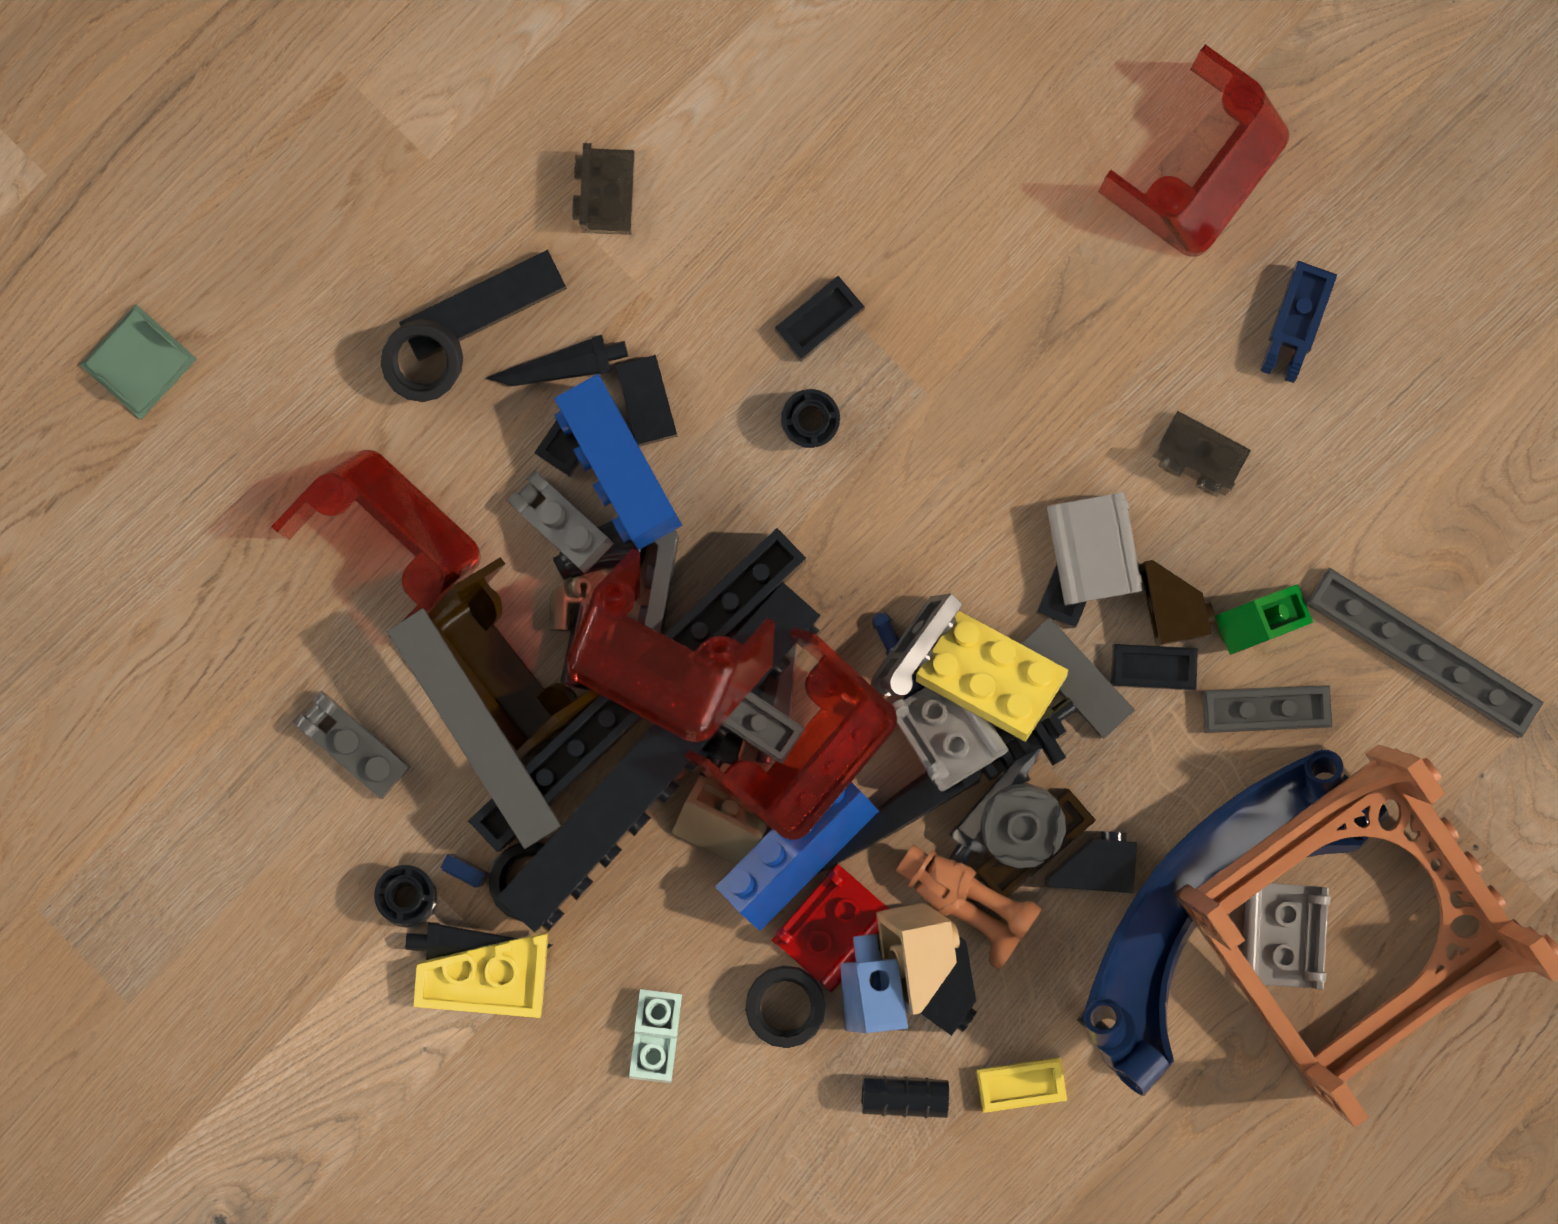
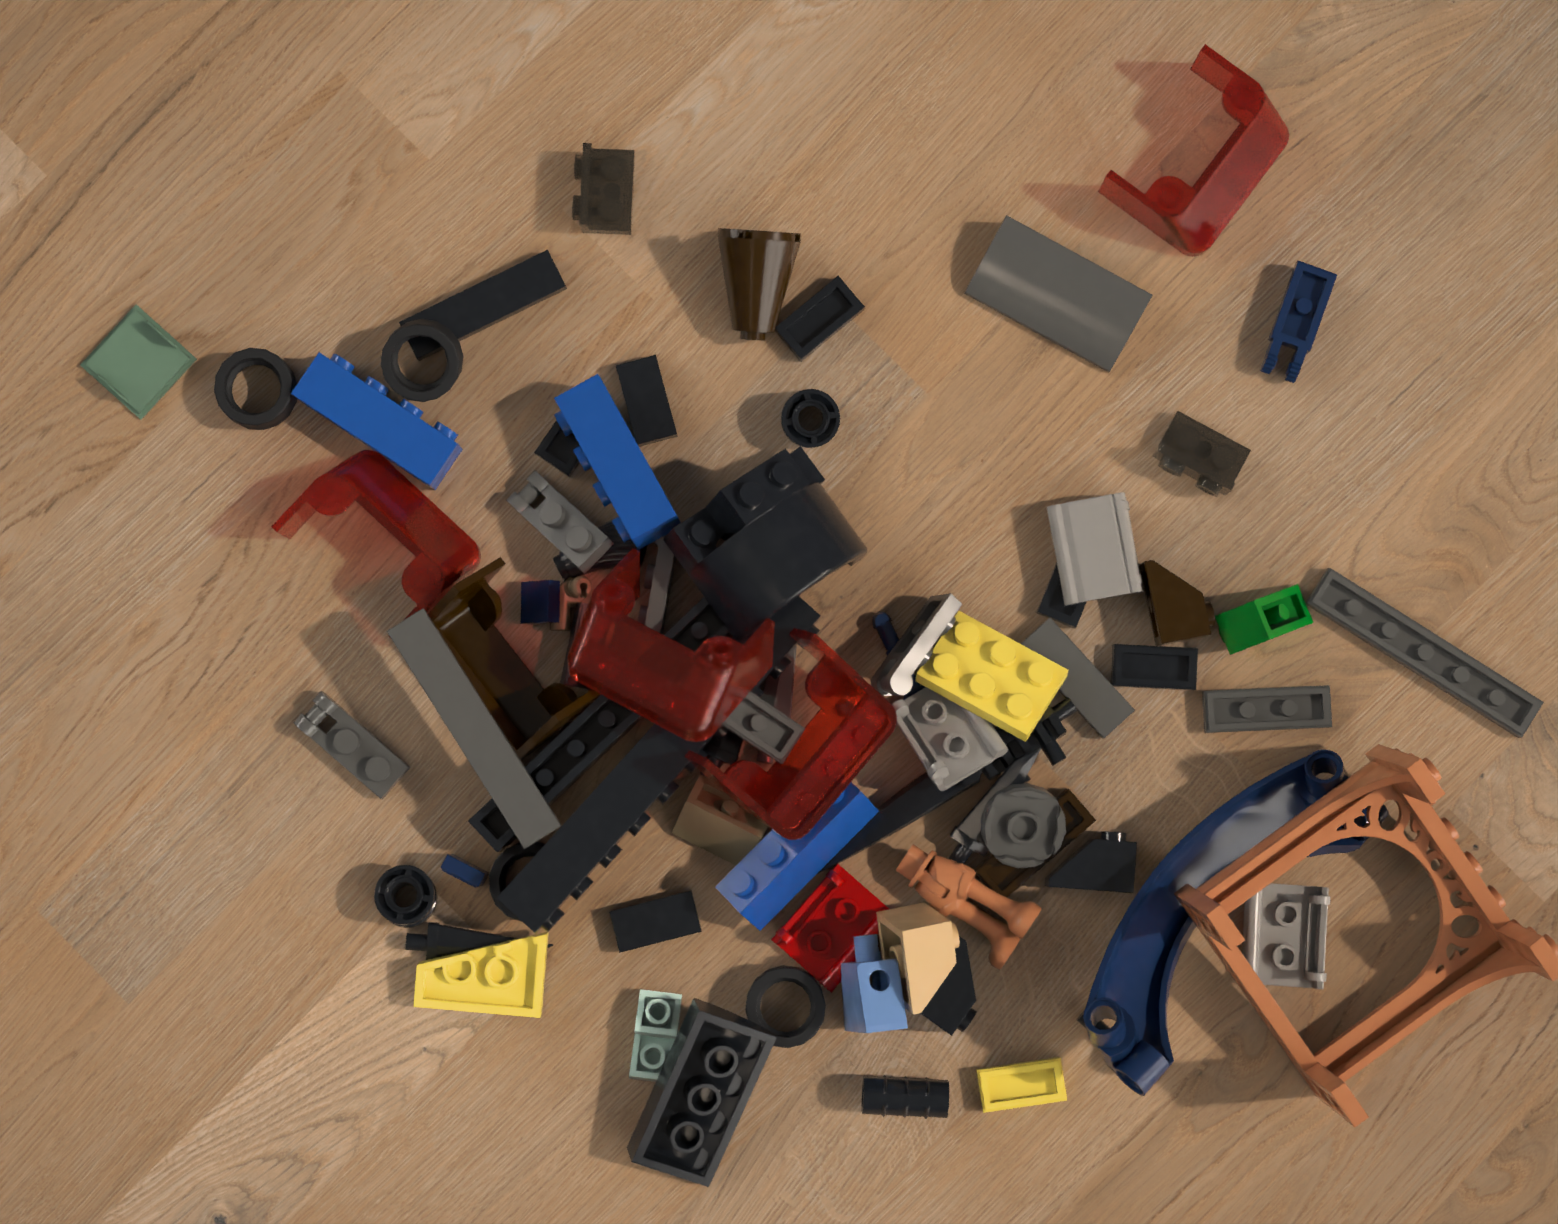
(224, 383): none -> black tyre
(377, 420): none -> blue brick
(540, 602): none -> dark blue tile
(575, 361): black bar -> none
(655, 921): none -> black tile
(700, 1093): none -> black slope
(756, 277): none -> dark brown cone
(777, 537): none -> black piece
(1058, 294): none -> dark grey slope

